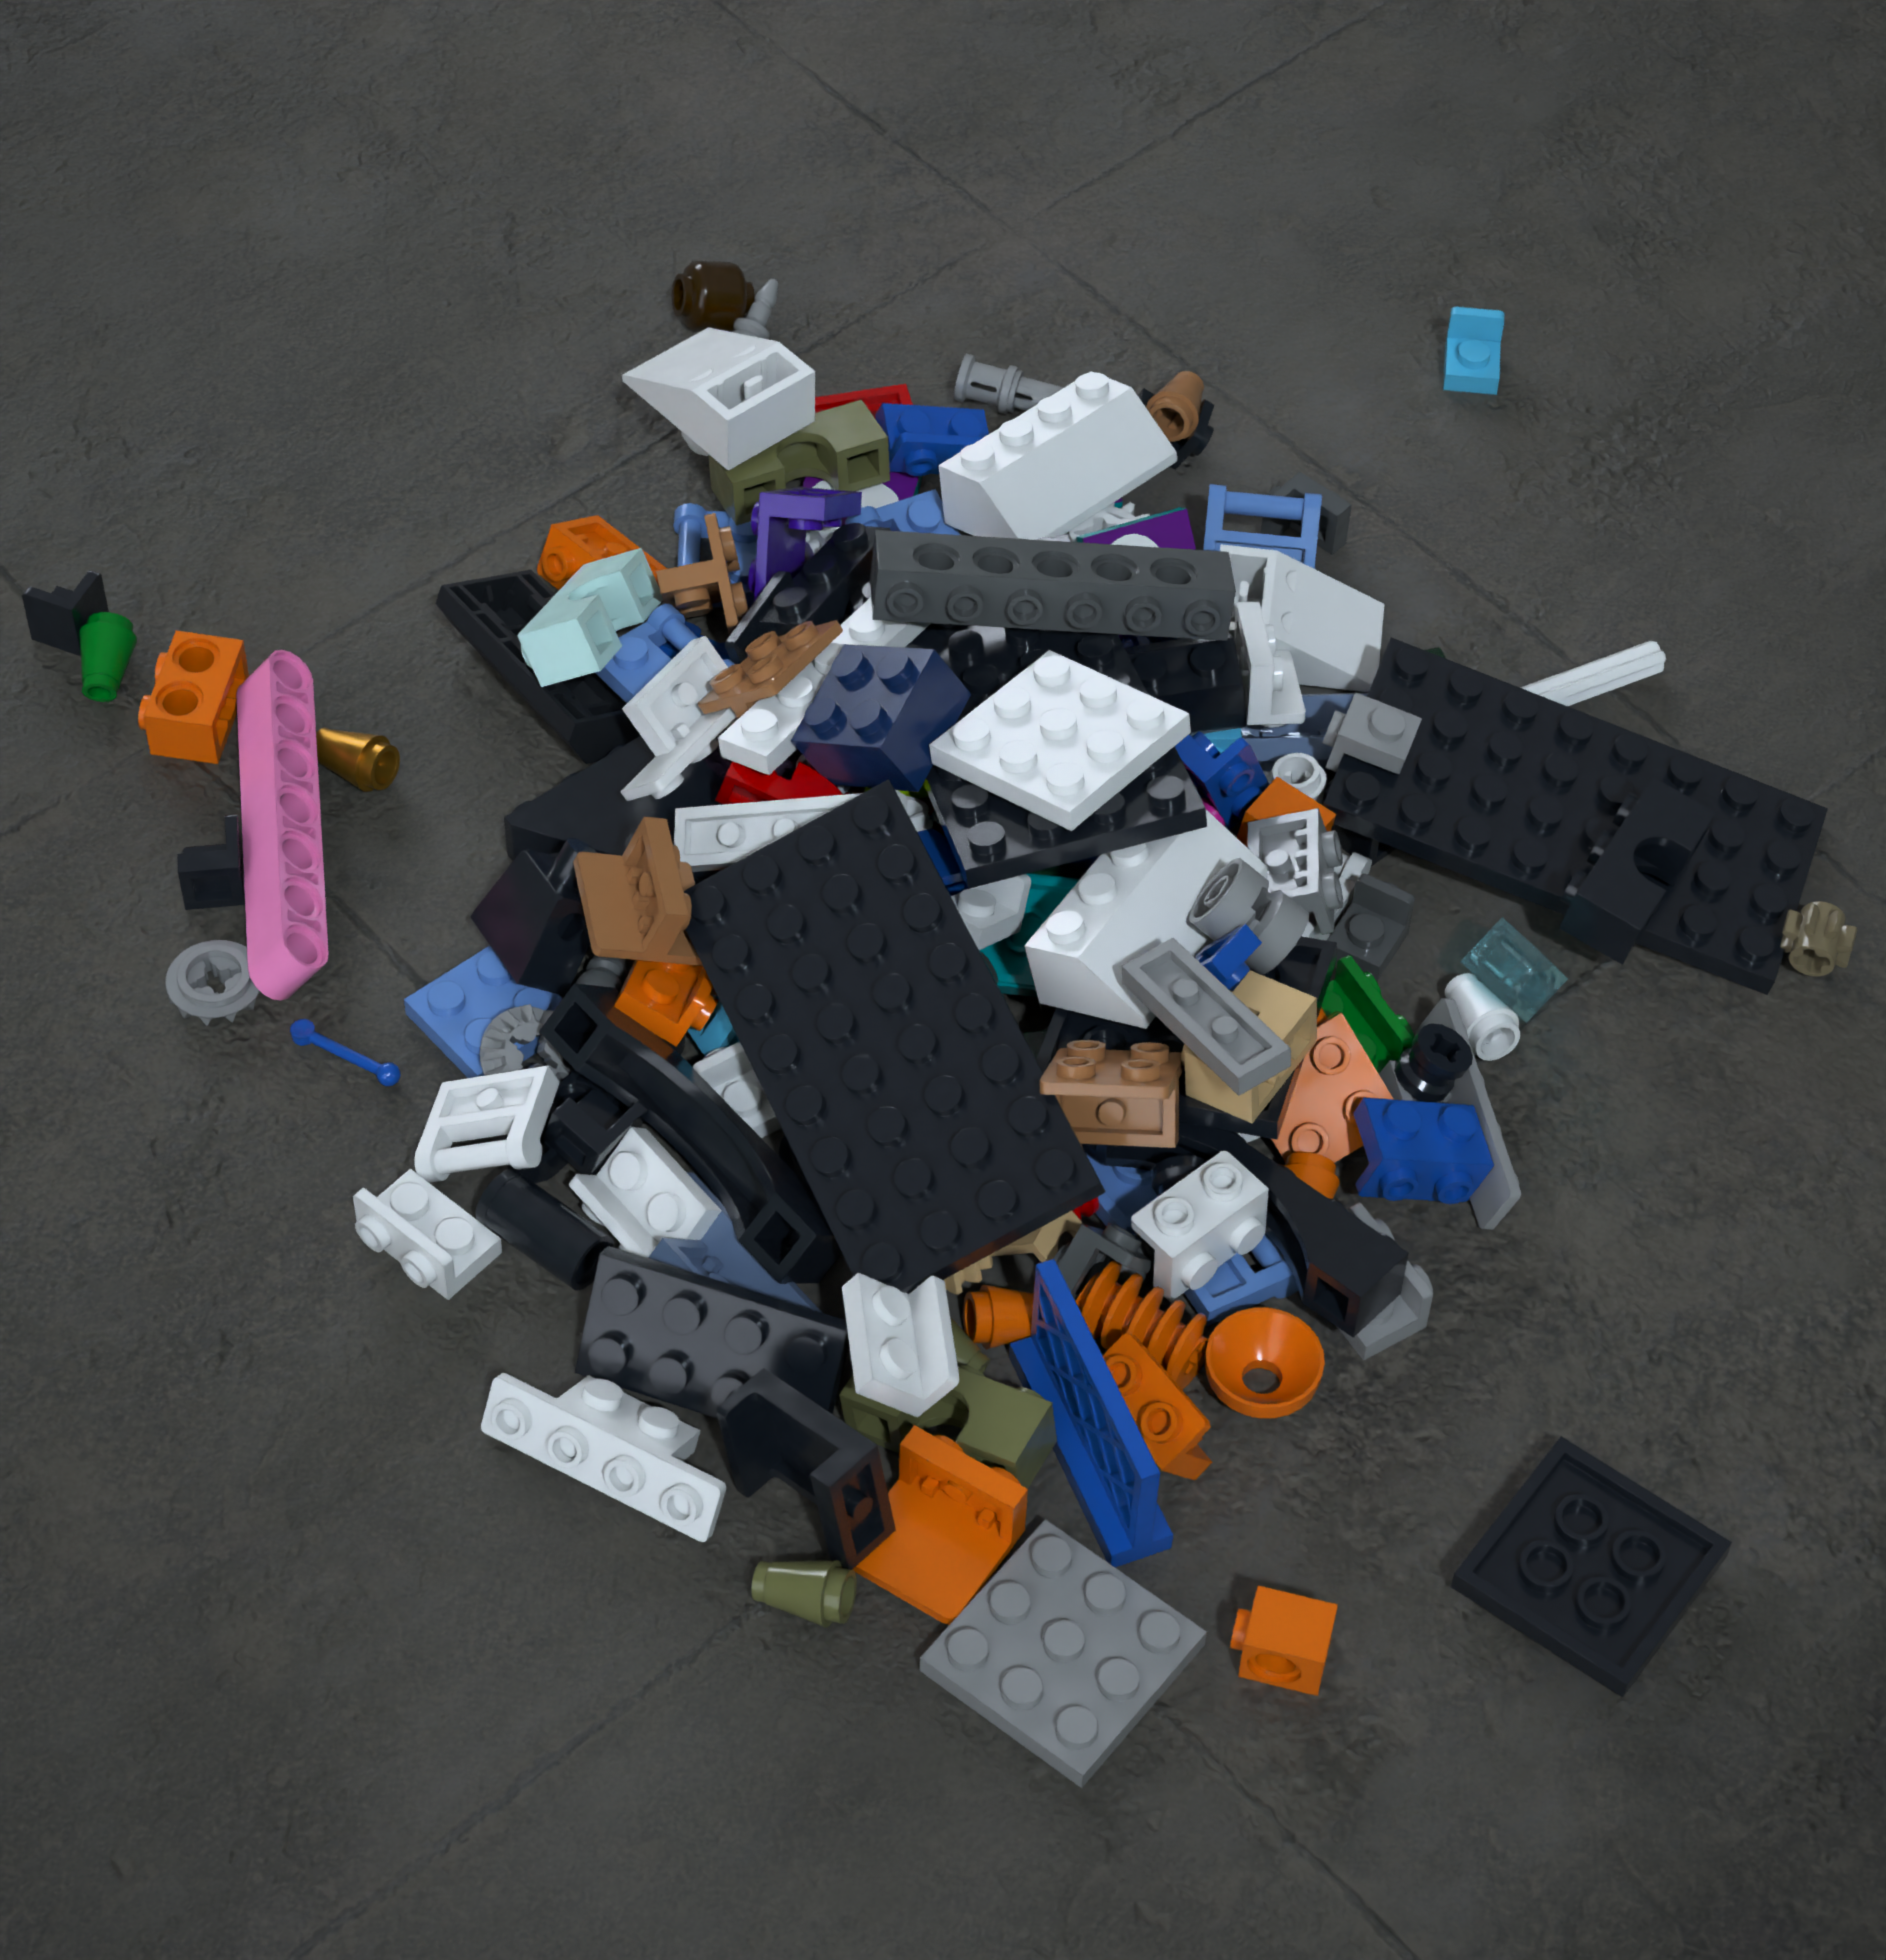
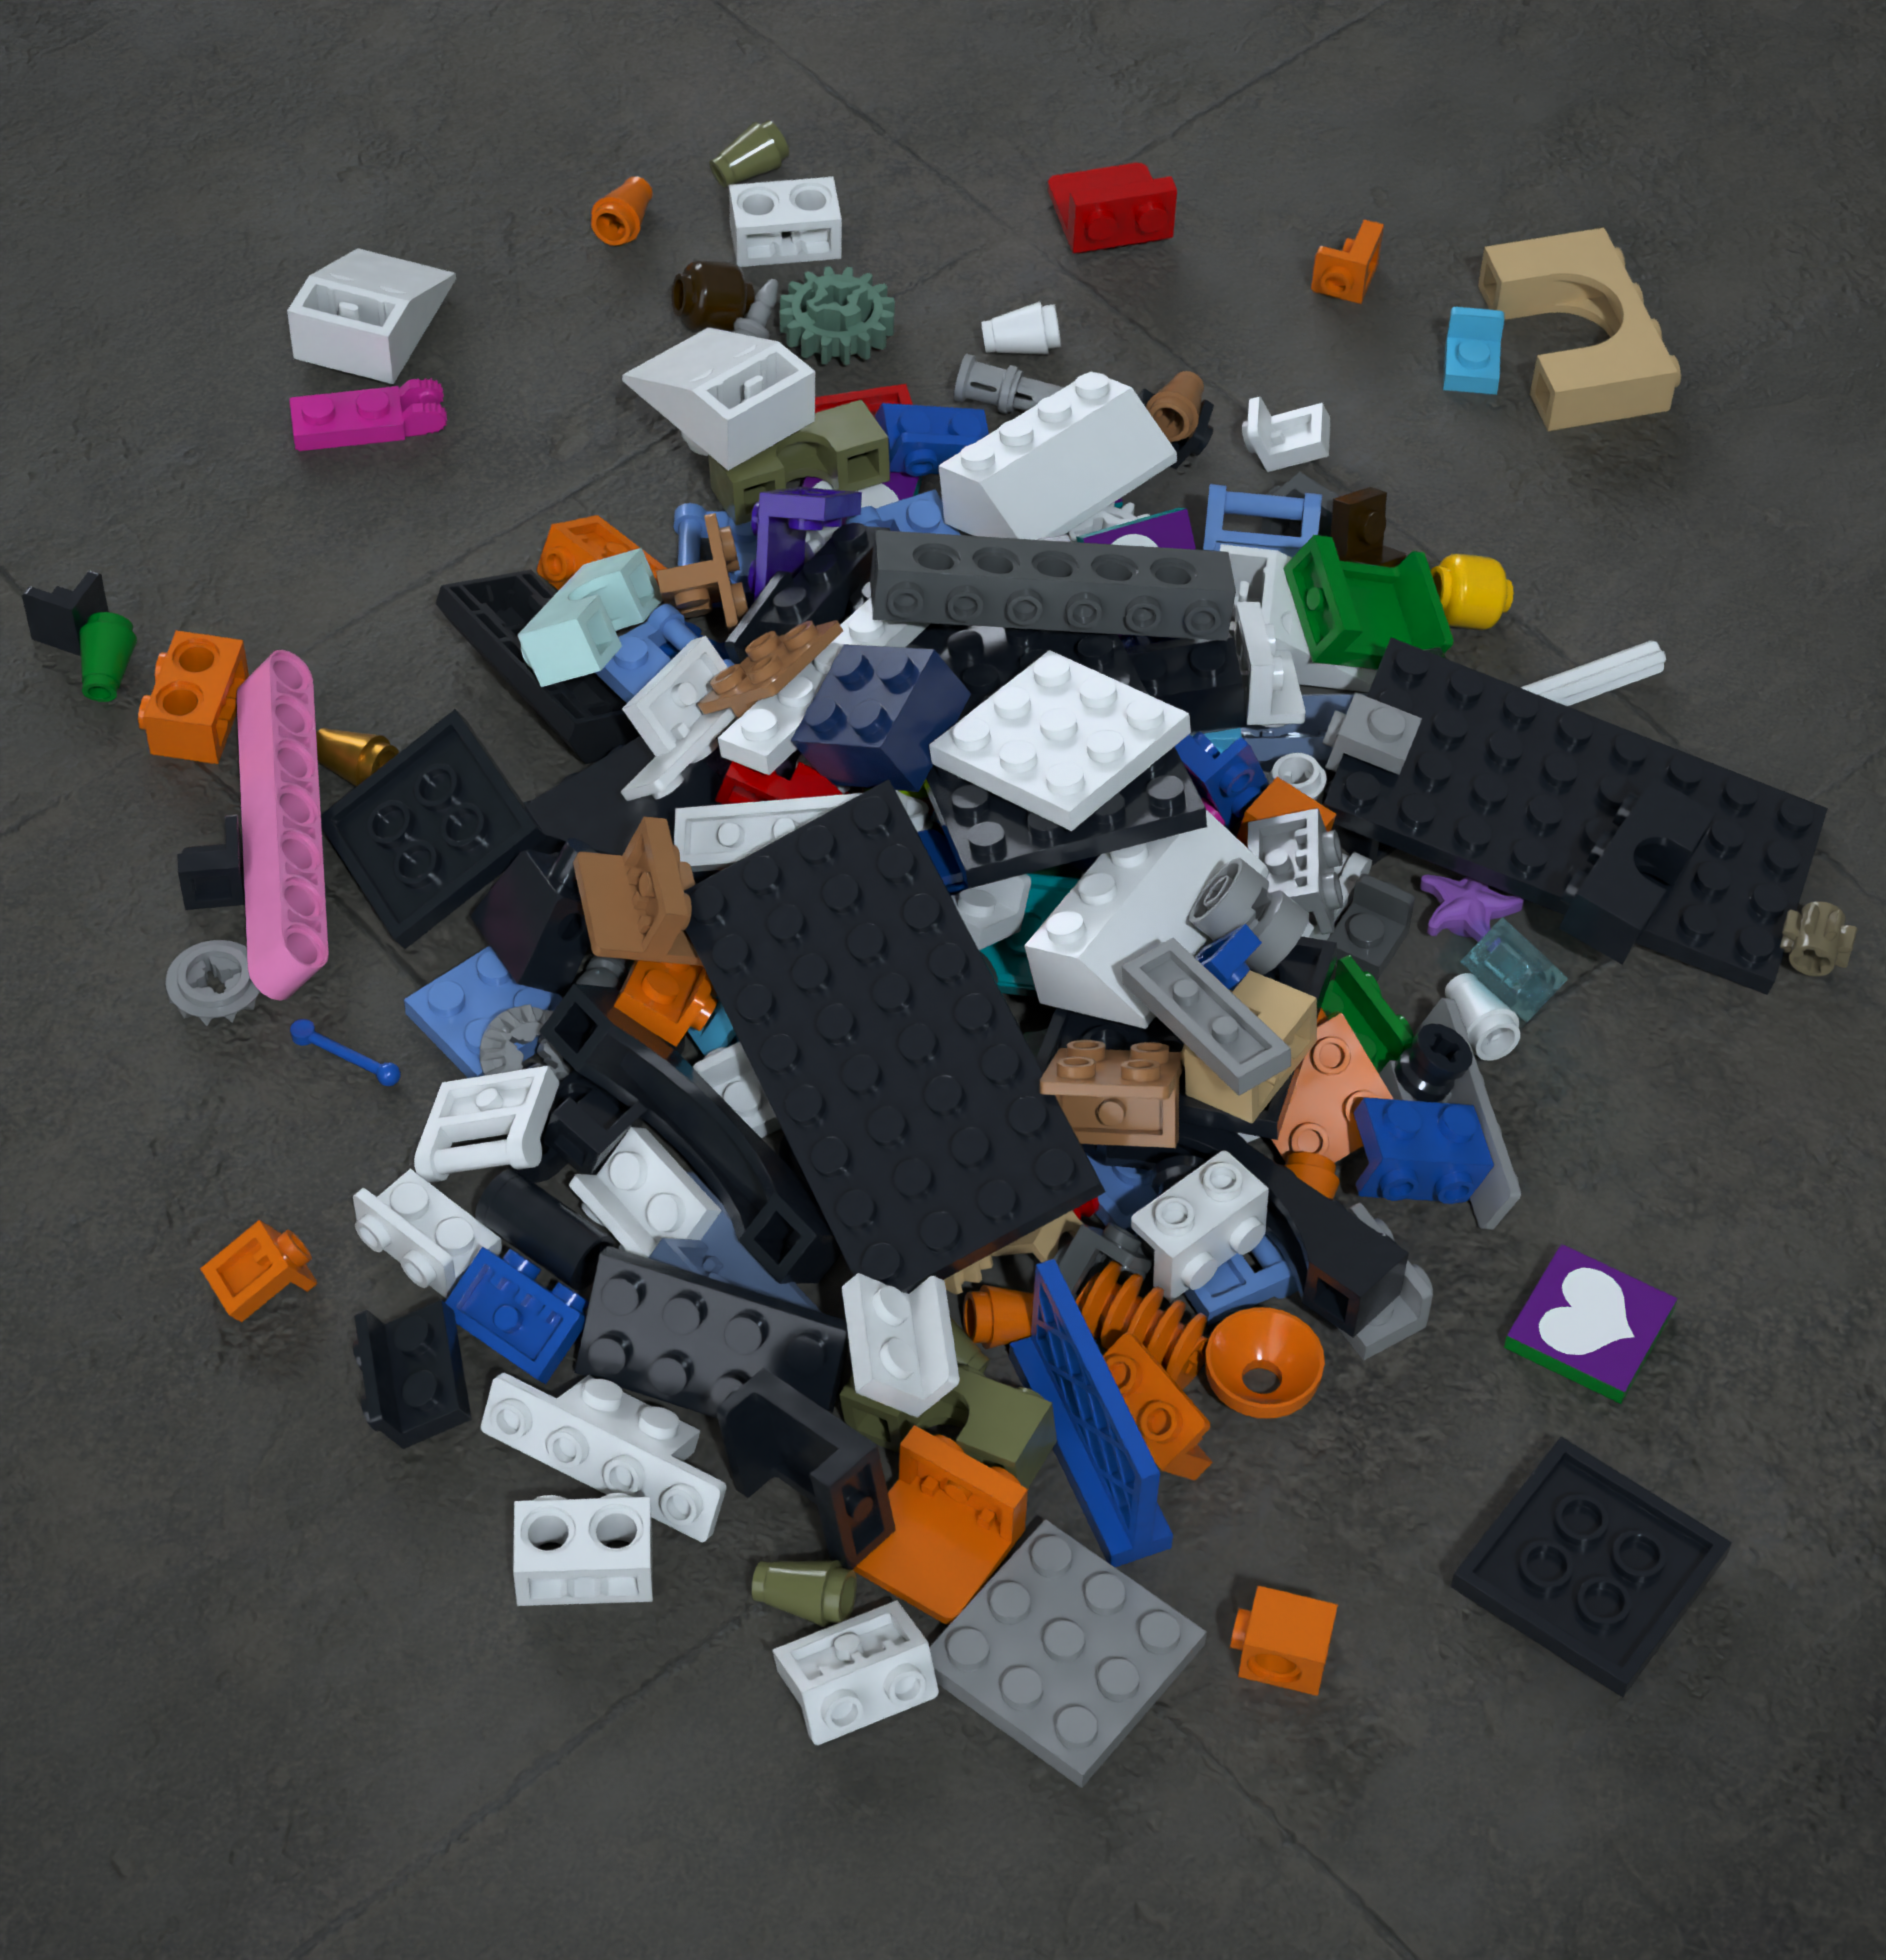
(257, 1269): none -> orange bracket
(366, 313): none -> white slope
(367, 415): none -> dark pink hinge
(412, 1374): none -> black bracket
(430, 828): none -> black plate
(516, 1313): none -> blue bracket
(583, 1566): none -> white brick
(621, 212): none -> orange cone
(750, 154): none -> olive cone
(785, 221): none -> white brick
(837, 315): none -> sand green gear
(858, 1671): none -> white bracket
(1023, 331): none -> white cone
(1113, 206): none -> red bracket
(1286, 437): none -> white bracket
(1349, 271): none -> orange bracket
(1357, 607): none -> green panel
(1360, 528): none -> dark brown bracket
(1466, 906): none -> medium lavender animal
(1472, 590): none -> yellow head
(1585, 278): none -> tan arch
(1590, 1323): none -> tile

